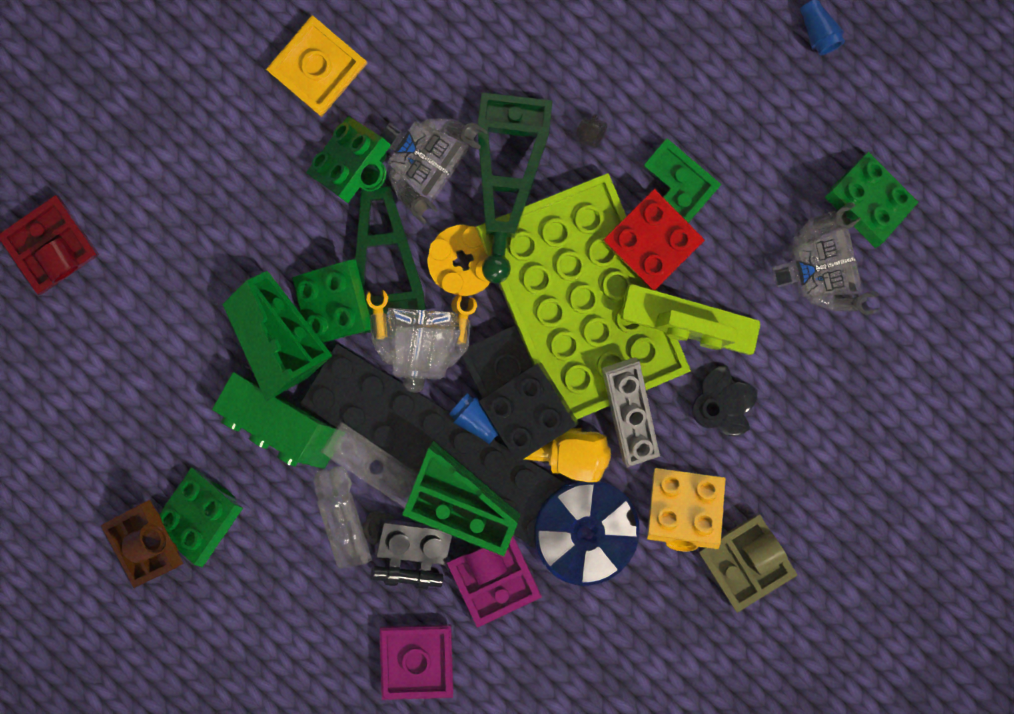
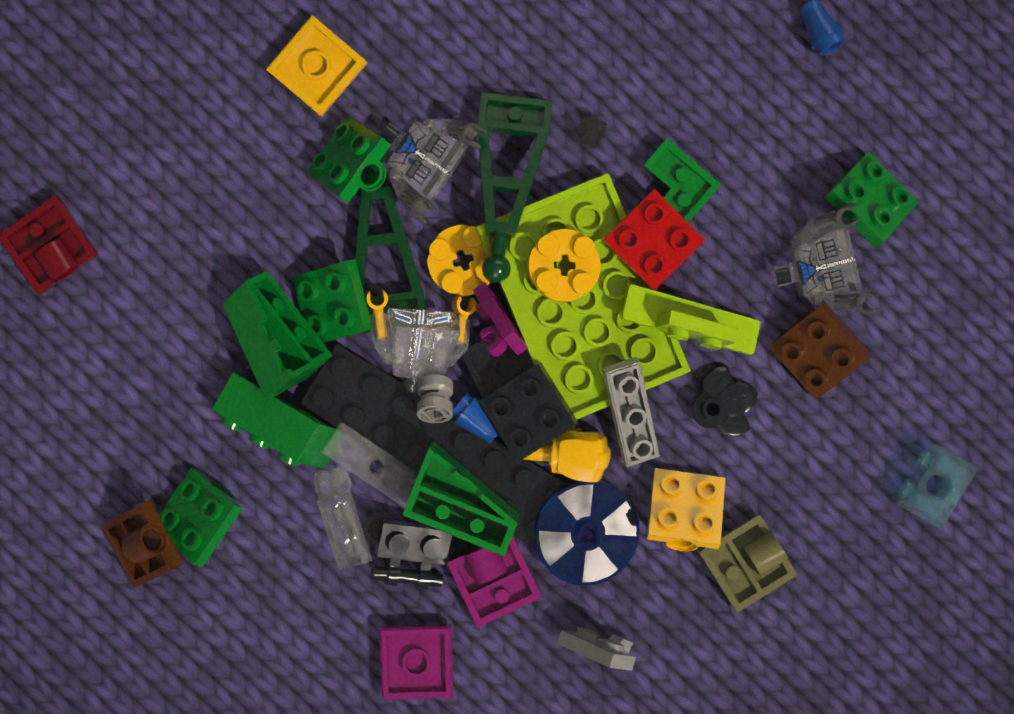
(435, 398): none -> light grey wheel
(505, 331): none -> magenta plate
(580, 252): none -> yellow plate
(608, 652): none -> light grey hinge
(820, 350): none -> reddish brown plate
(954, 476): none -> clear light blue brick

